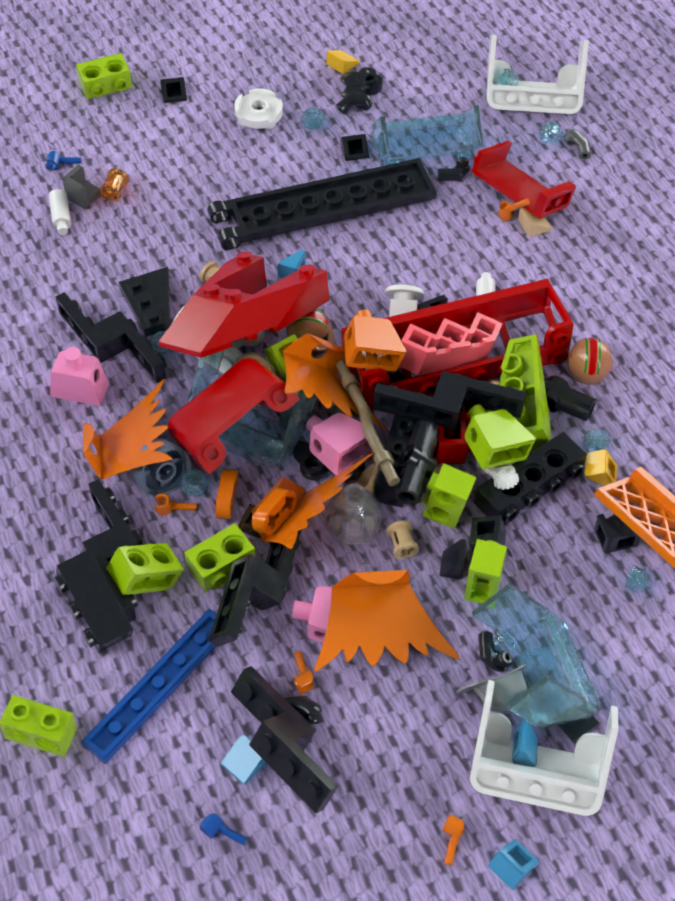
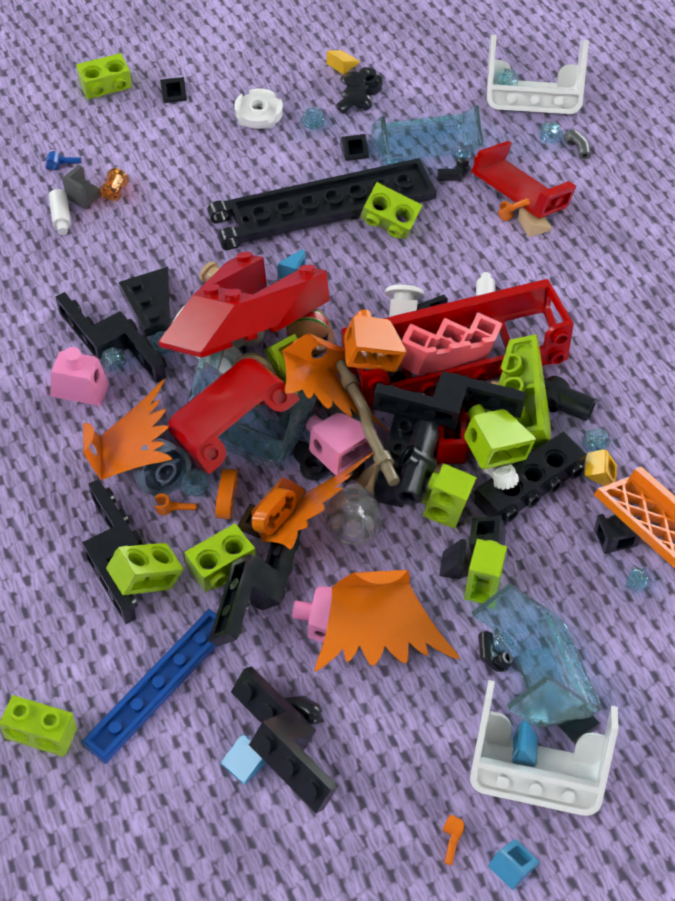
(92, 601): black wedge -> none
(113, 359): none -> clear light blue plate
(214, 823): blue hand -> none
(304, 680): orange hand -> none
(393, 205): none -> lime brick
(402, 539): tan bush -> none
(505, 688): light grey piece -> none
(589, 361): nougat helmet -> none

